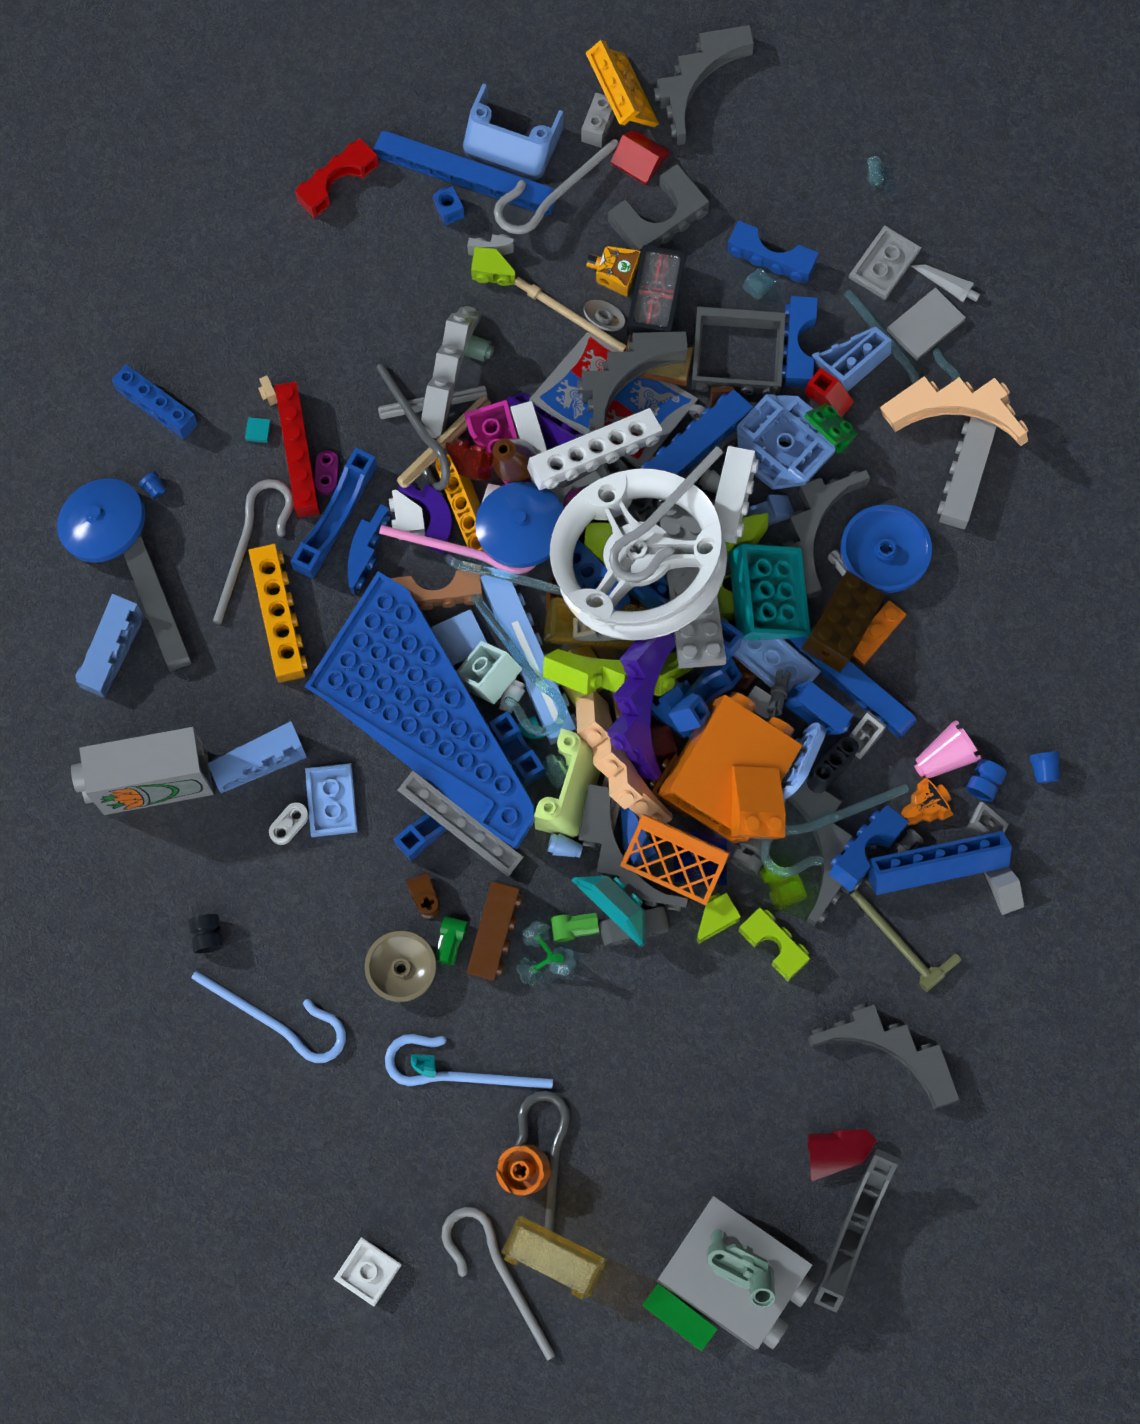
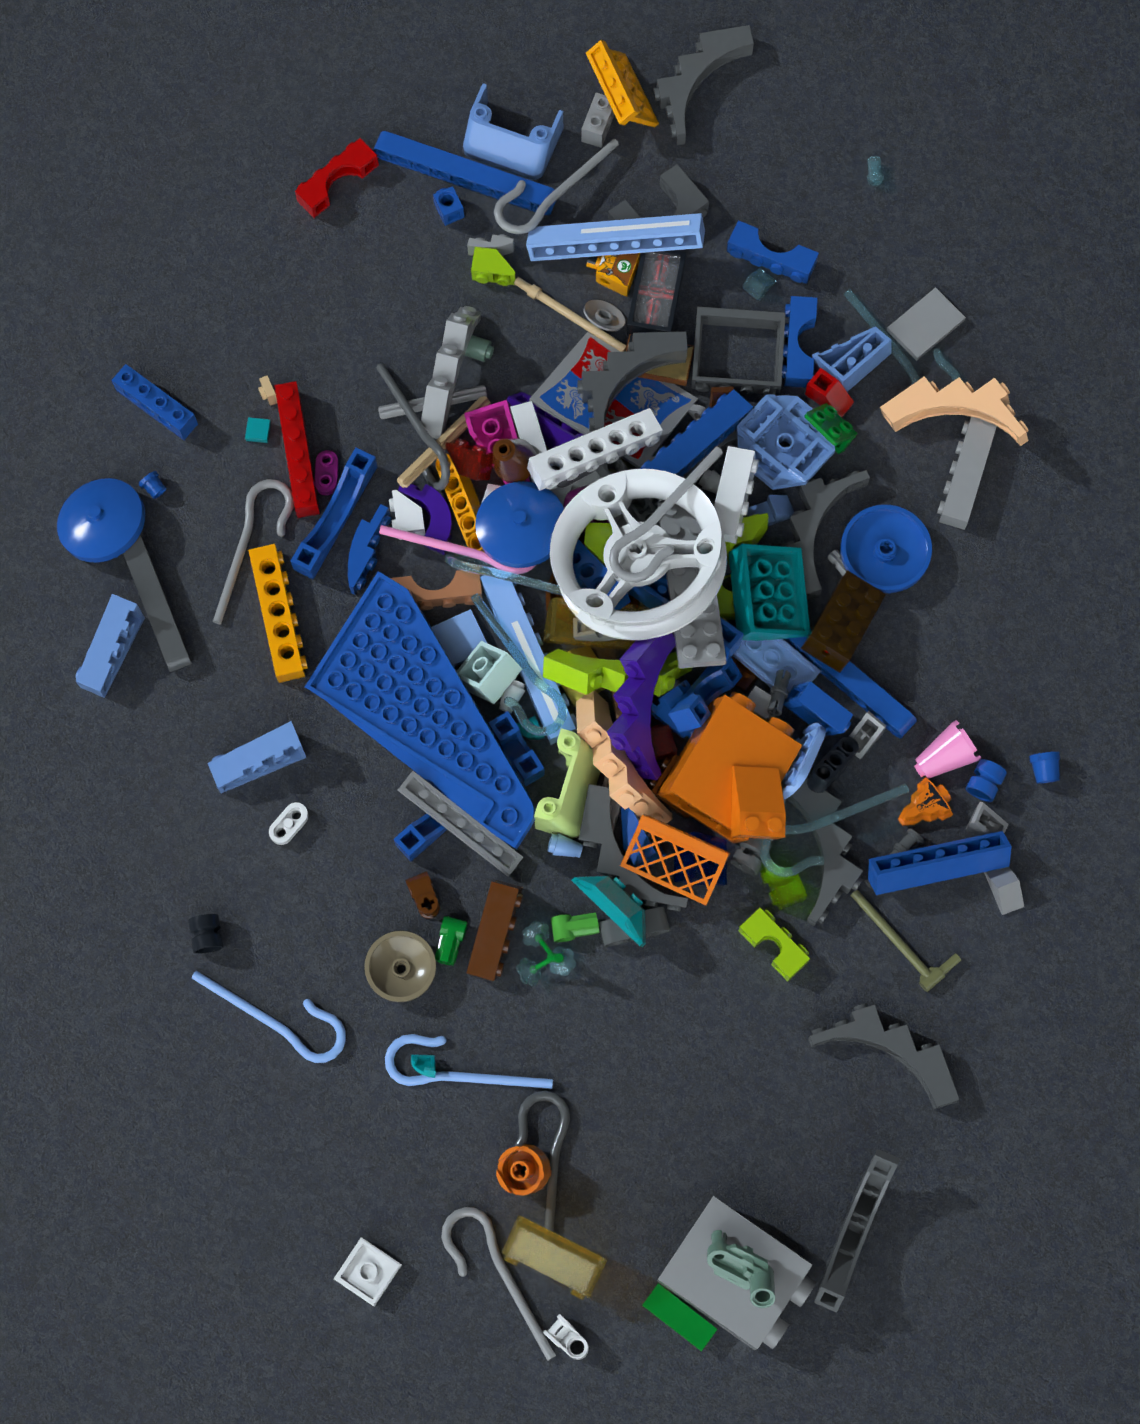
(143, 771): light grey brick -> none
(331, 800): light blue tile -> none
(555, 770): clear light blue brick -> none
(566, 1337): none -> white piece
(616, 237): none -> light blue brick
(639, 156): slope -> none
(717, 916): lime slope -> none
(837, 1151): dark red panel -> none
(853, 864): blue arch -> none
(878, 631): orange plate -> none
(884, 262): light grey tile -> none
(954, 285): light grey bar -> none

